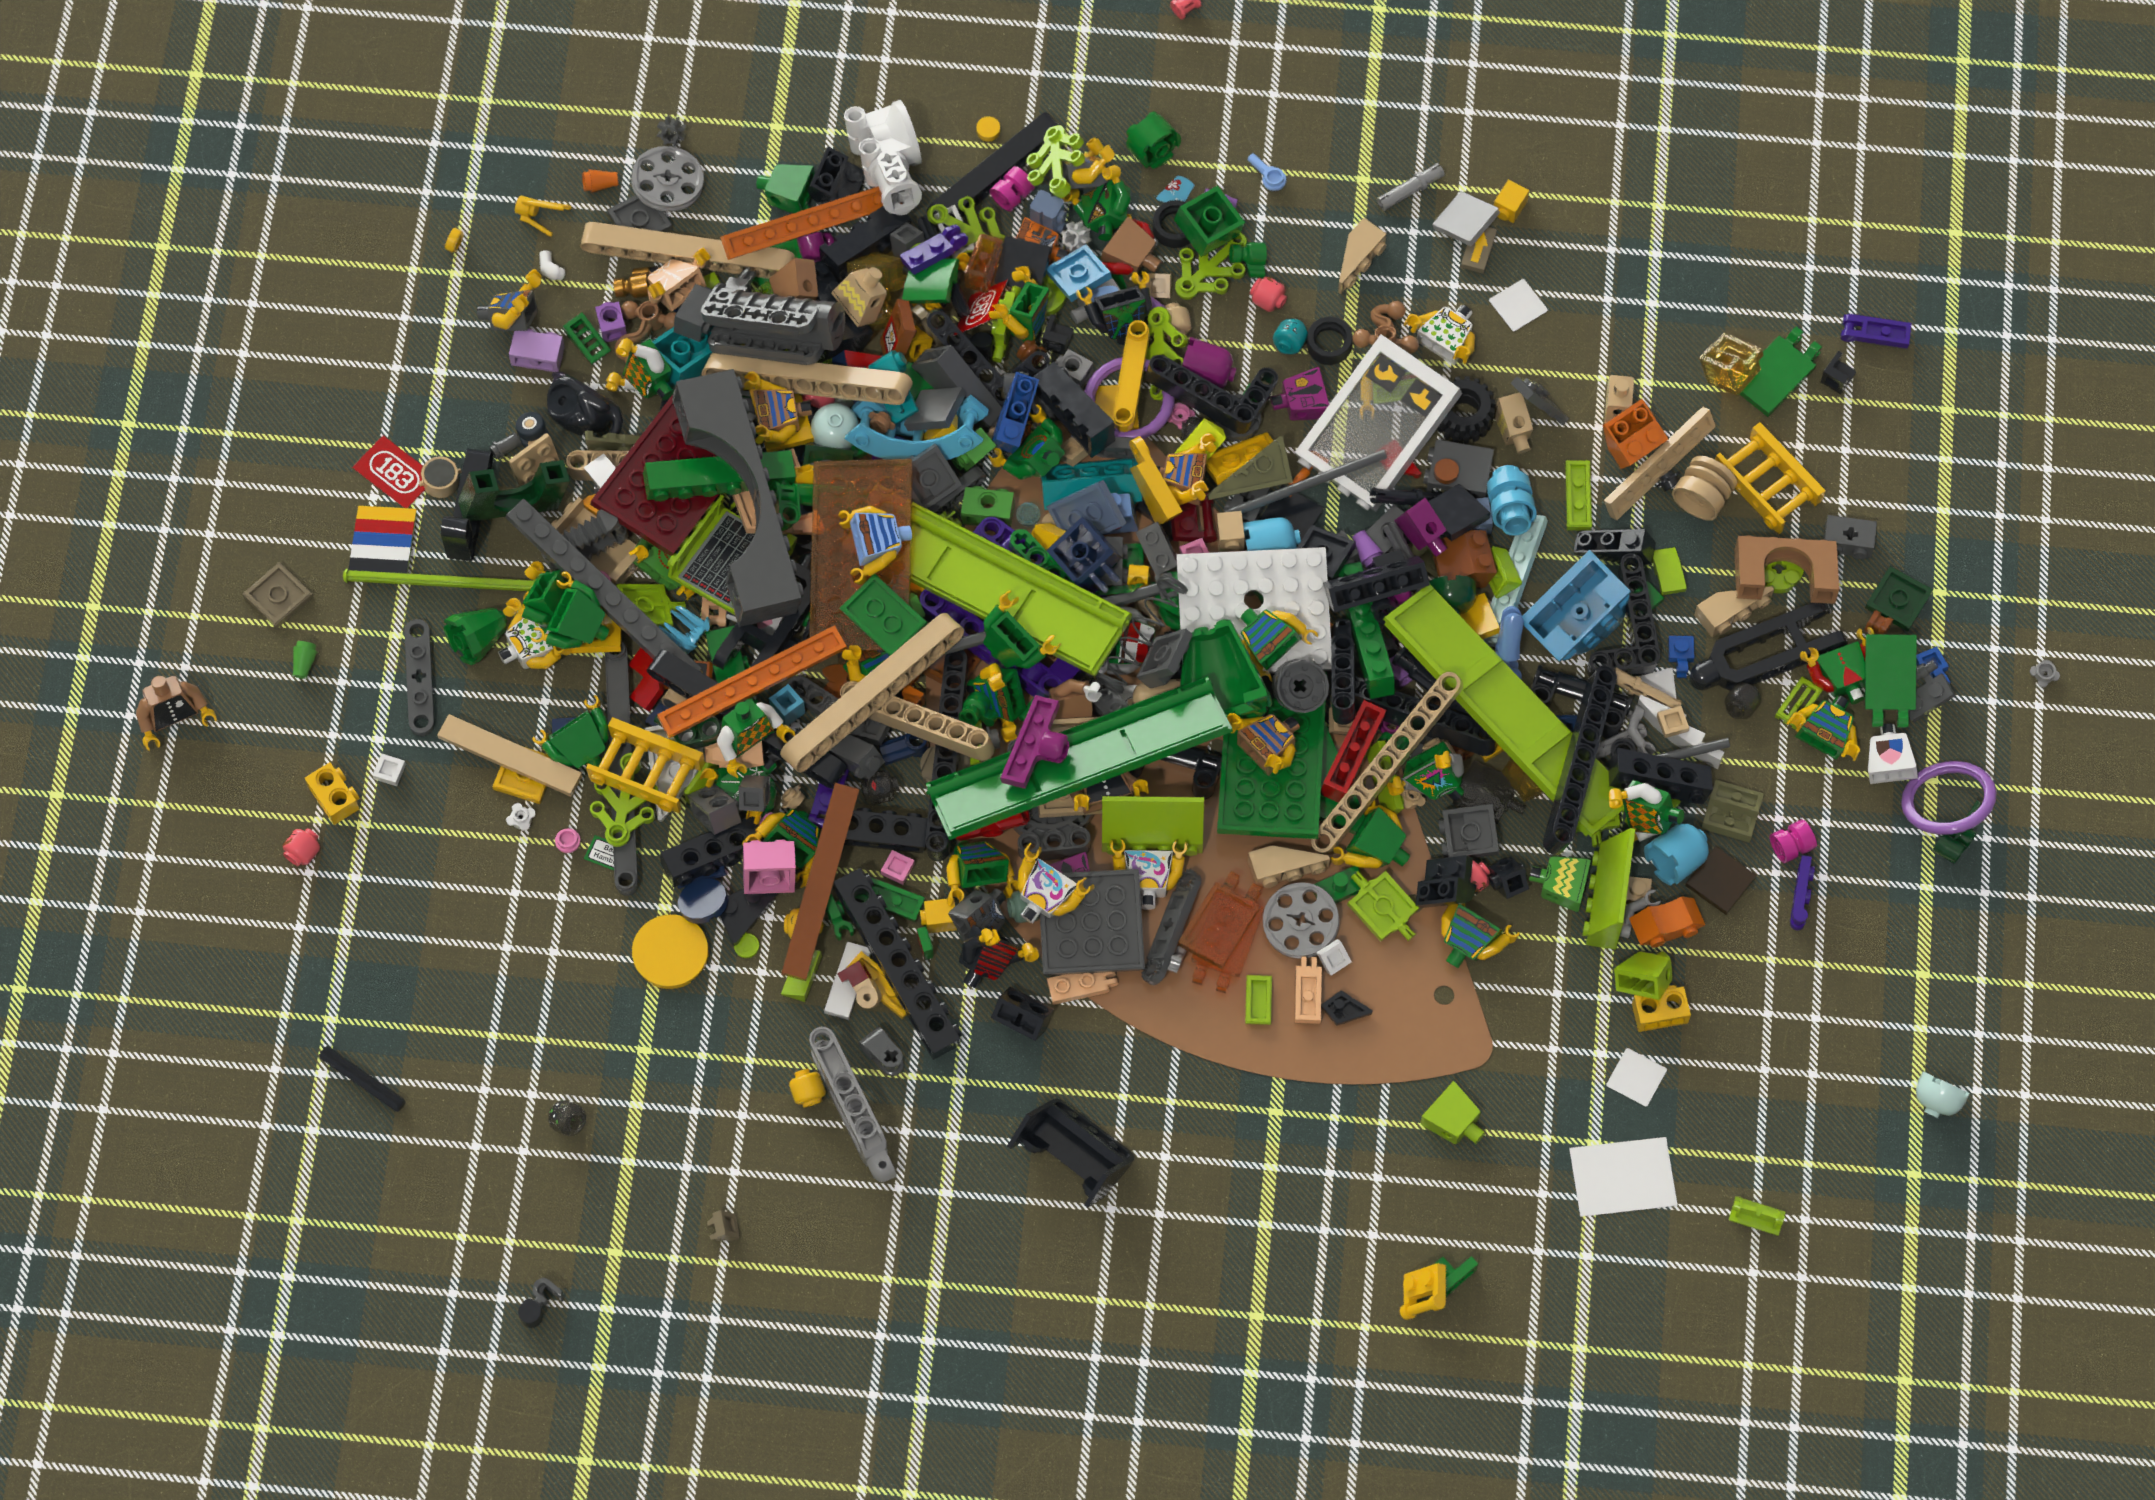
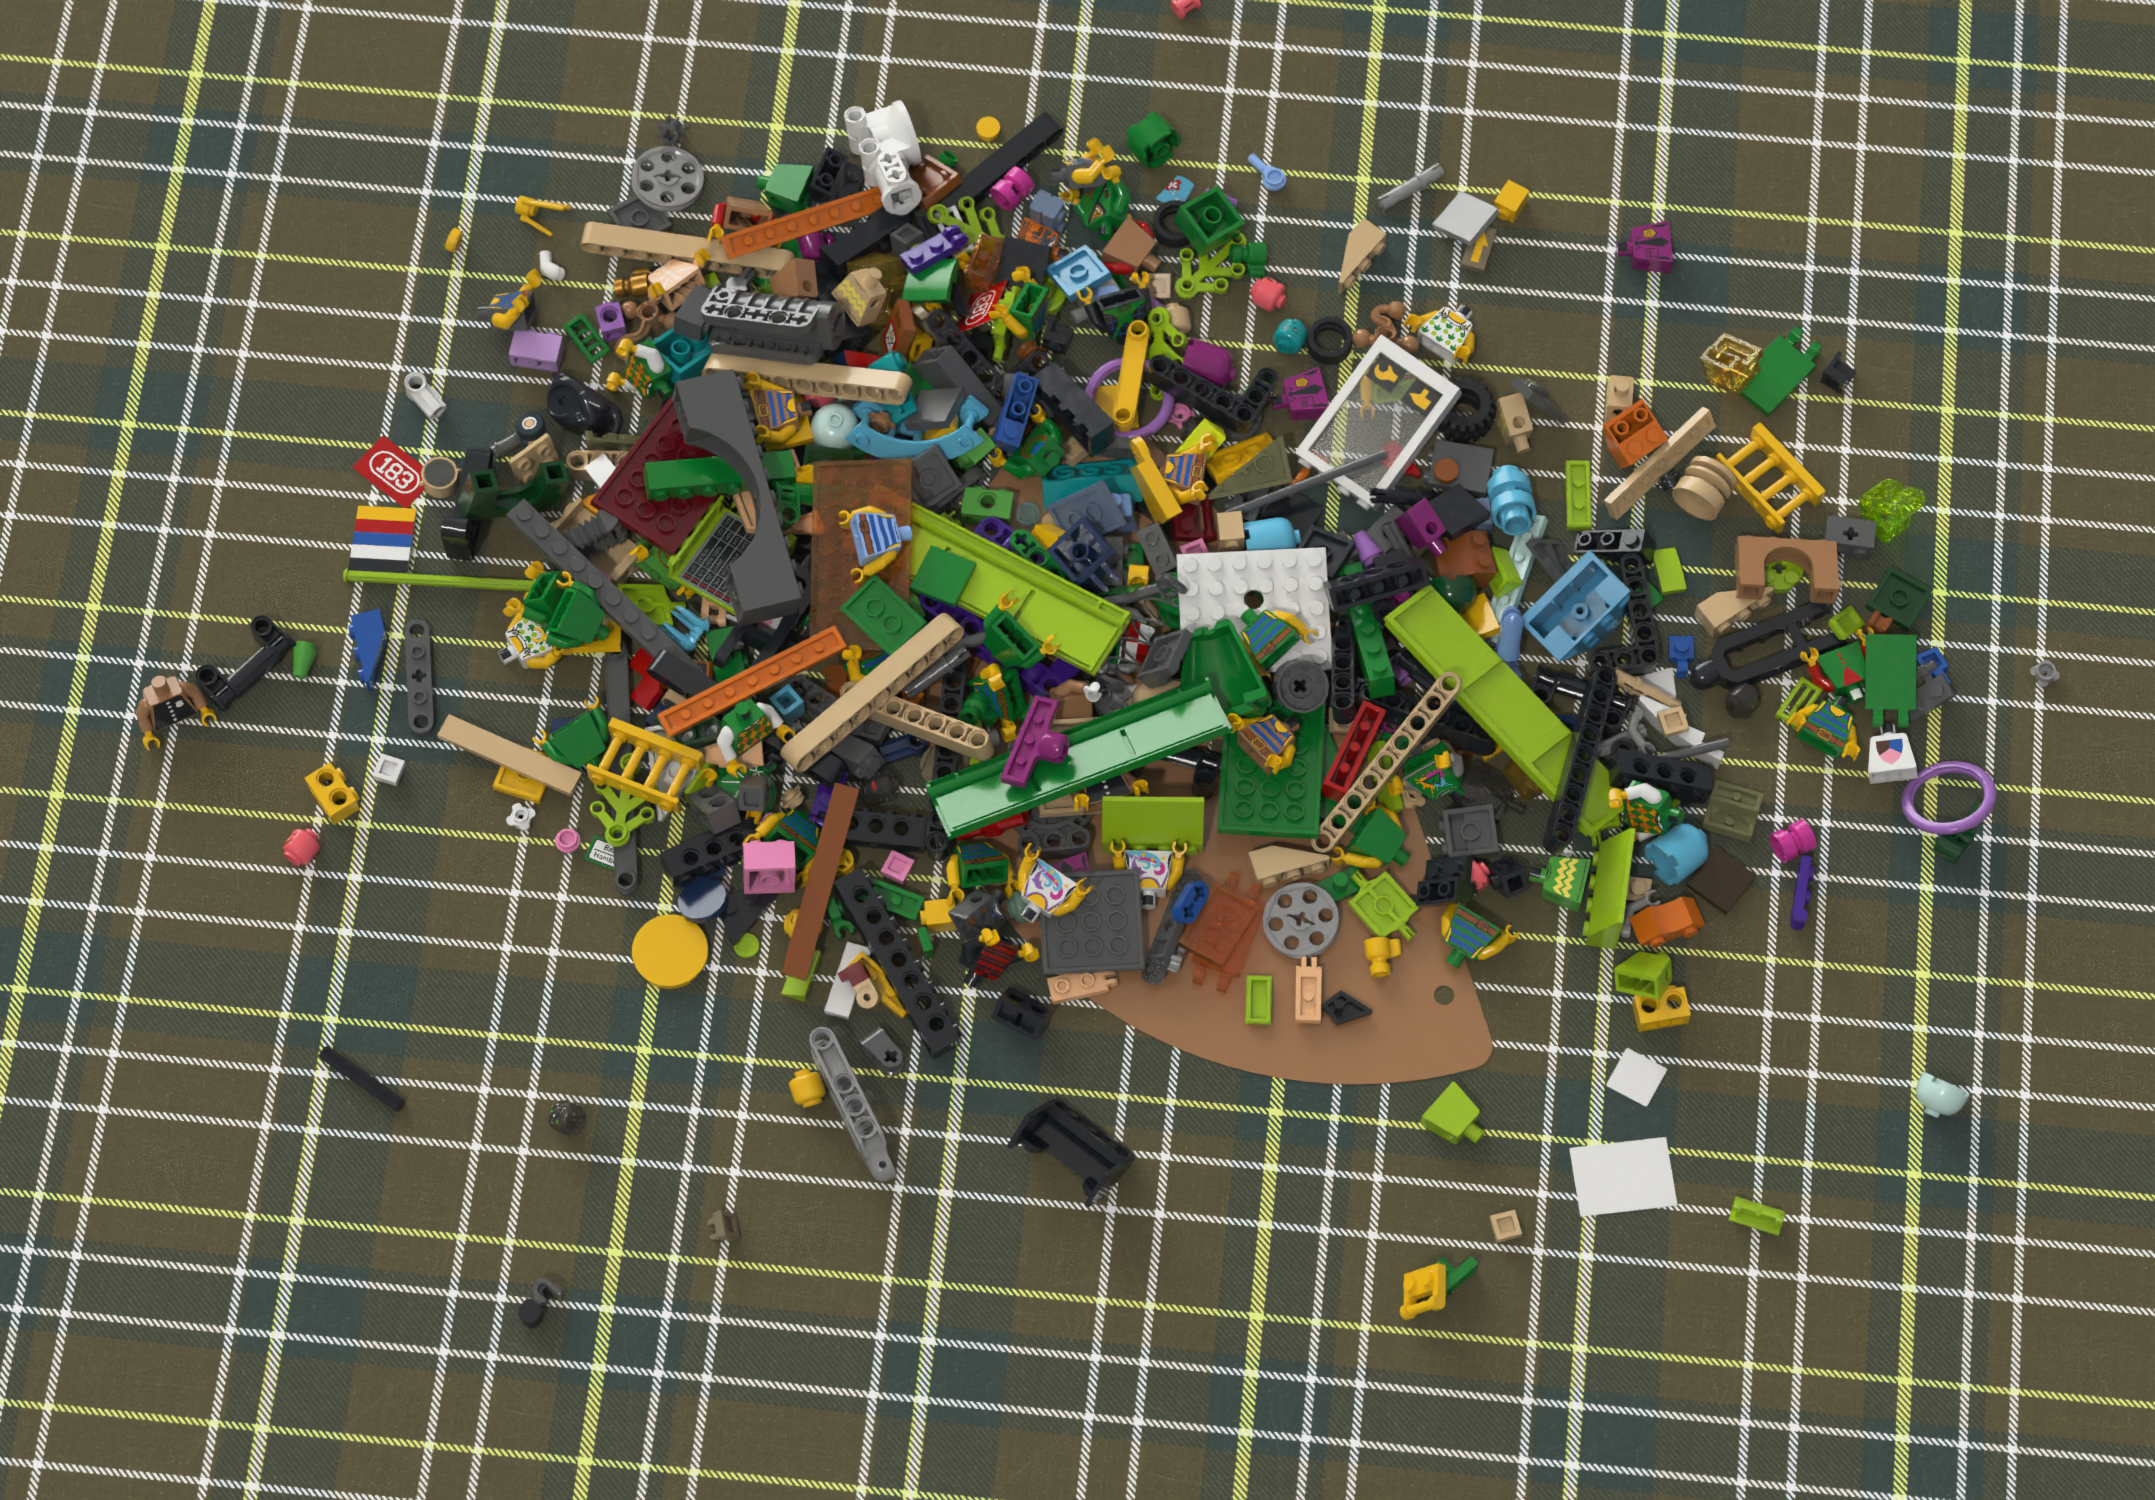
(274, 645): none -> black piece
(277, 595): dark tan tile -> none
(371, 642): none -> blue slope
(424, 396): none -> white piece
(474, 632): green cone -> none
(598, 180): orange cone -> none
(738, 215): none -> medium nougat torso
(848, 861): none -> yellow wheel
(934, 180): none -> dark orange container
(937, 671): none -> dark grey pin
(943, 576): none -> green tile
(948, 159): none -> green hinge
(1054, 139): lime plant -> none
(1075, 235): white gear -> none
(1084, 367): light grey brick -> none
(1190, 902): none -> blue beam
(1334, 957): white plate -> none
(1378, 951): none -> yellow piece
(1505, 1226): none -> tan plate
(1518, 305): white sticker -> none
(1551, 556): none -> dark grey wing
(1649, 248): none -> magenta torso
(1846, 623): none -> lime tile
(1876, 331): dark purple plate -> none
(1890, 521): none -> clear neon green piece

